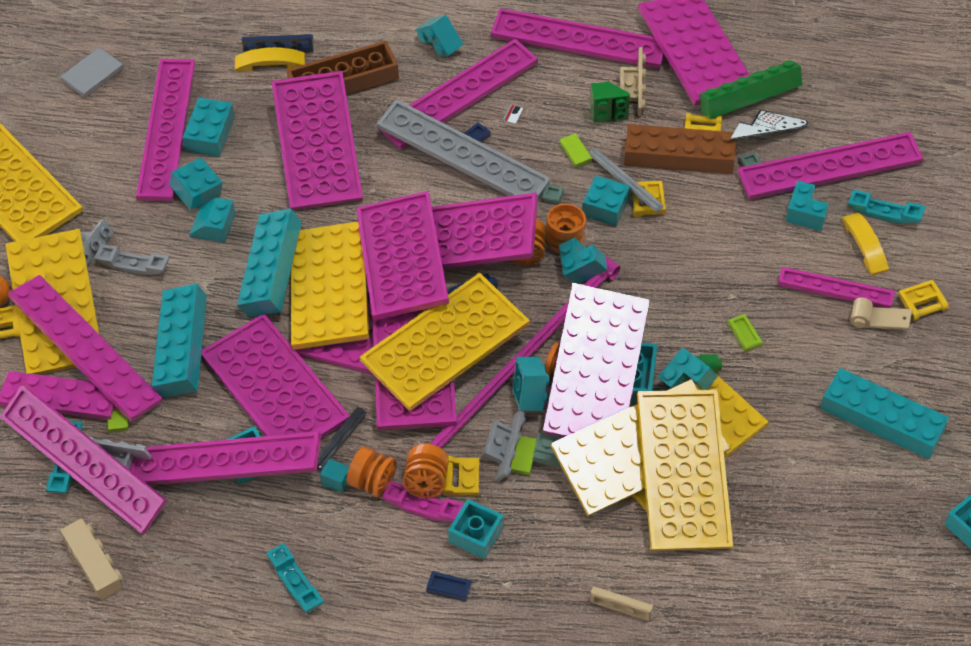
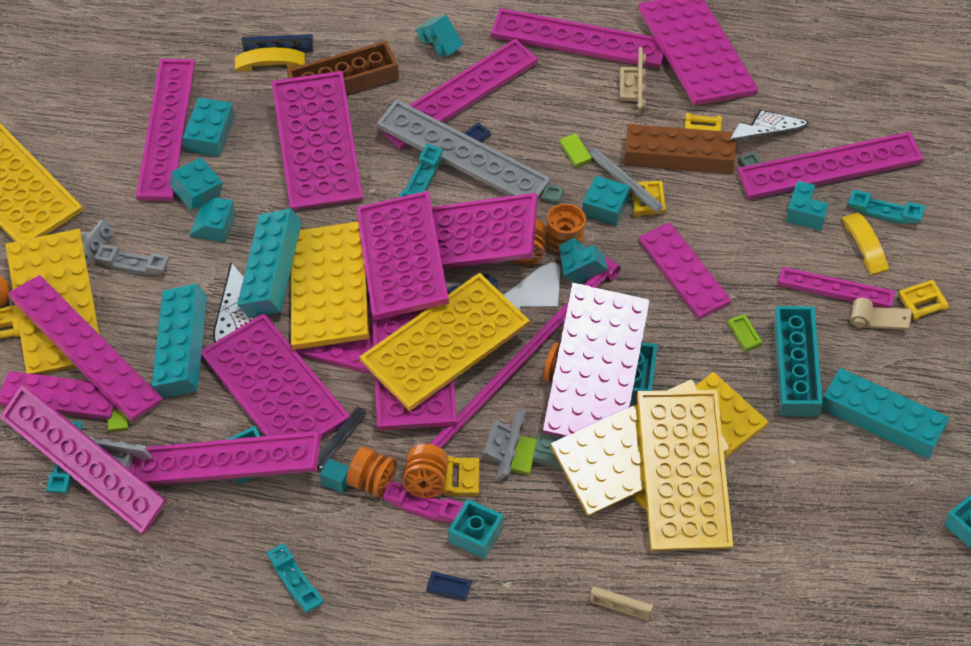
(92, 72): light grey tile -> none
(92, 559): tan brick -> none
(229, 314): none -> white sticker
(425, 170): none -> teal slope
(512, 113): sticker -> none
(530, 384): teal brick -> none
(538, 288): none -> white sticker
(608, 102): green slope -> none
(684, 271): none -> dark pink plate
(687, 367): teal brick -> none
(712, 361): green brick -> none
(751, 89): green brick -> none
(797, 361): none -> teal brick

